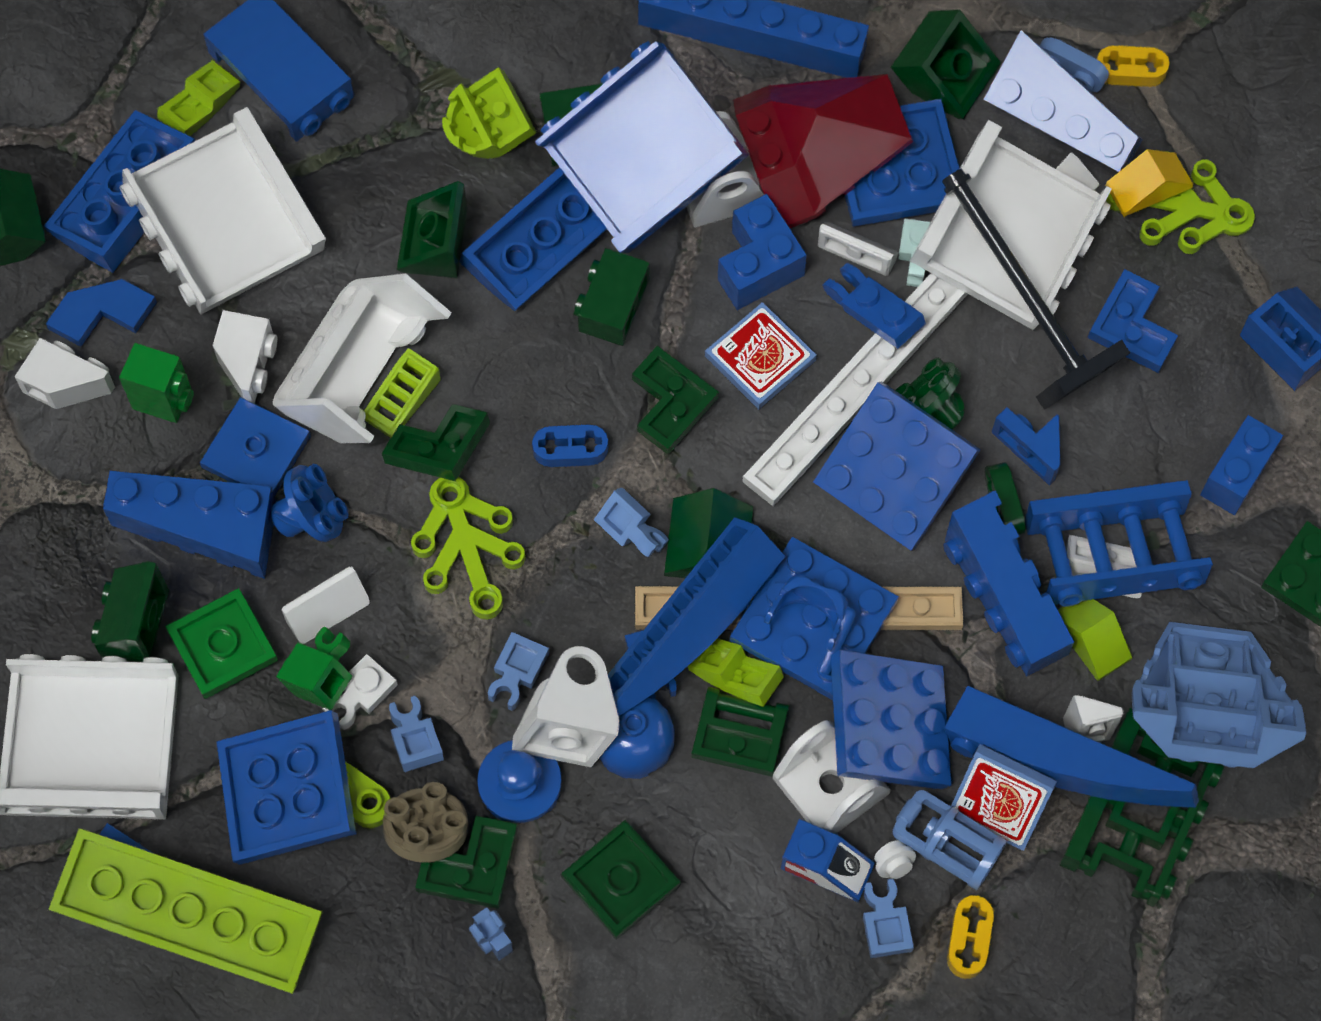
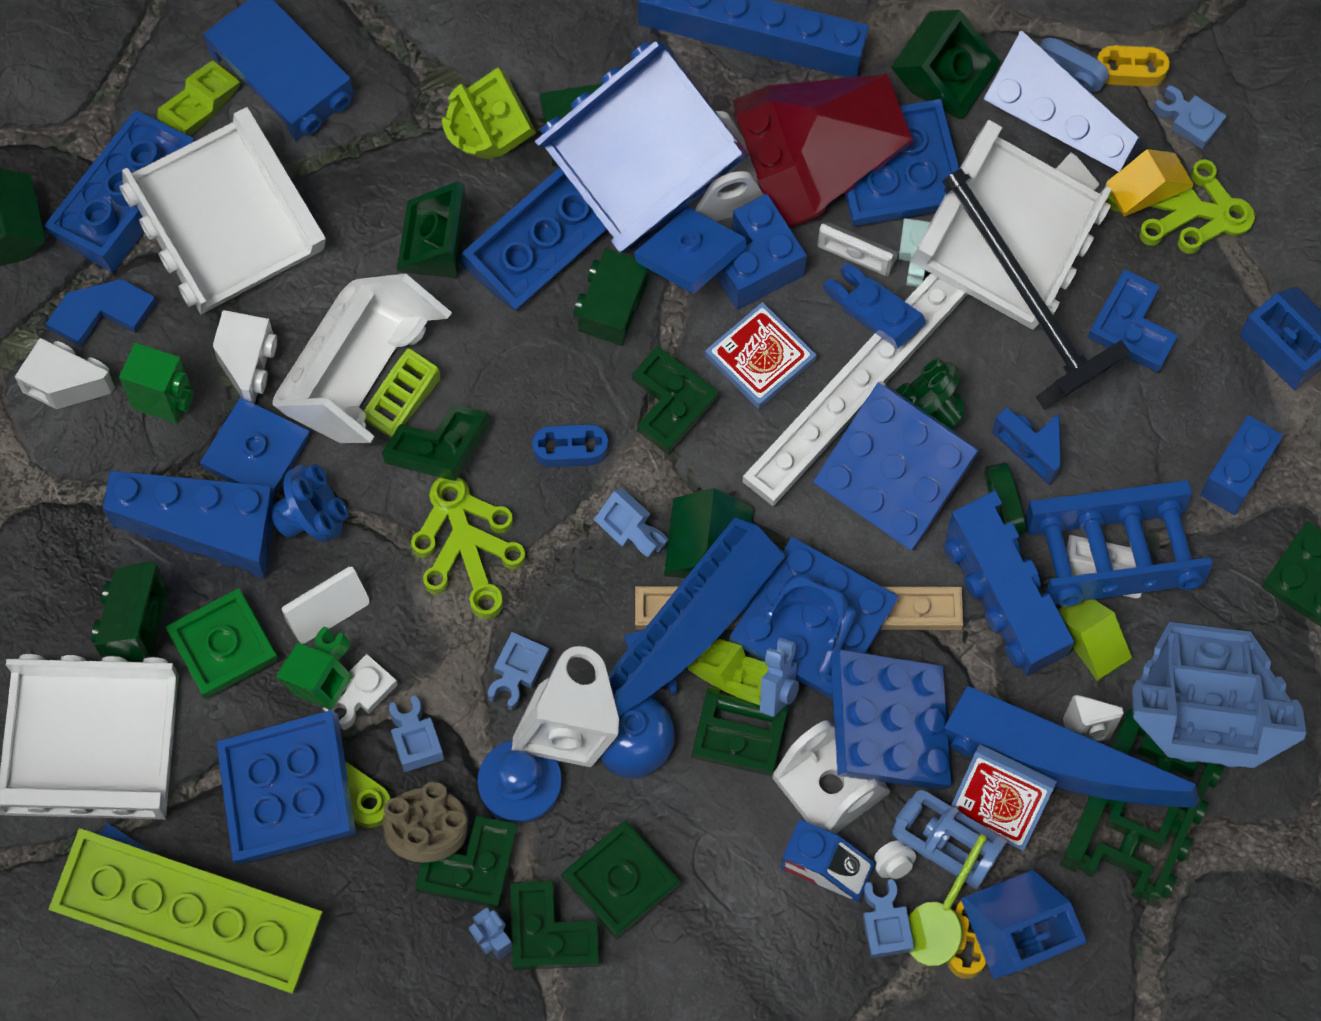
(541, 941): none -> dark green plate
(690, 250): none -> blue plate
(779, 683): none -> medium blue plate
(936, 926): none -> lime piece
(1022, 923): none -> blue slope
(1193, 120): none -> medium blue plate

